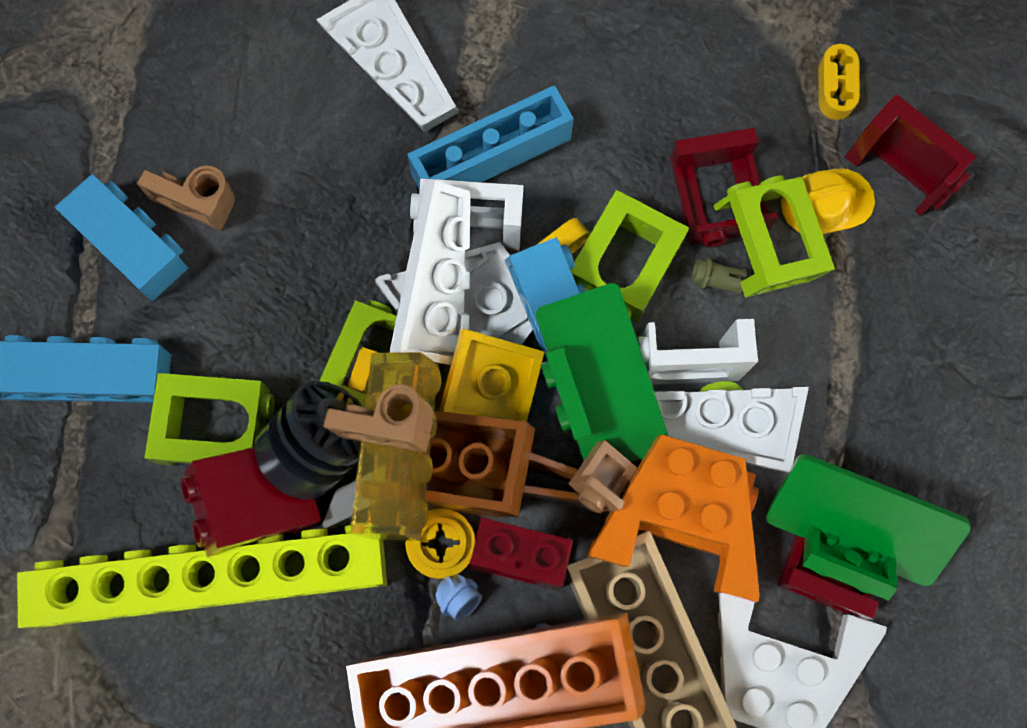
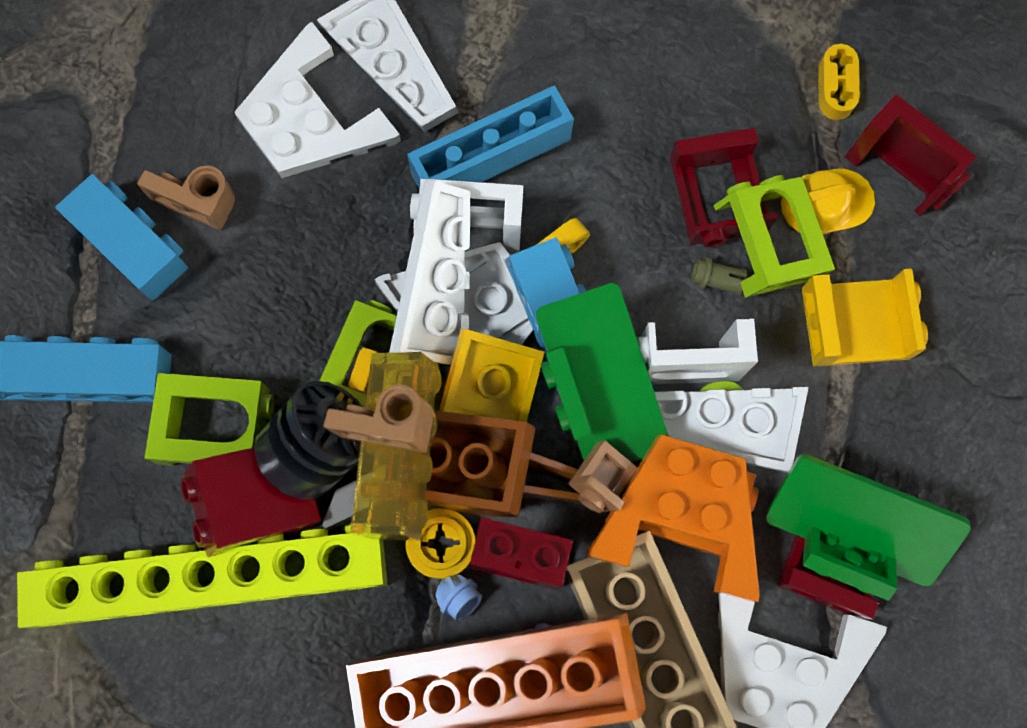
(295, 124): none -> white wing
(647, 224): lime panel -> none
(864, 320): none -> yellow panel

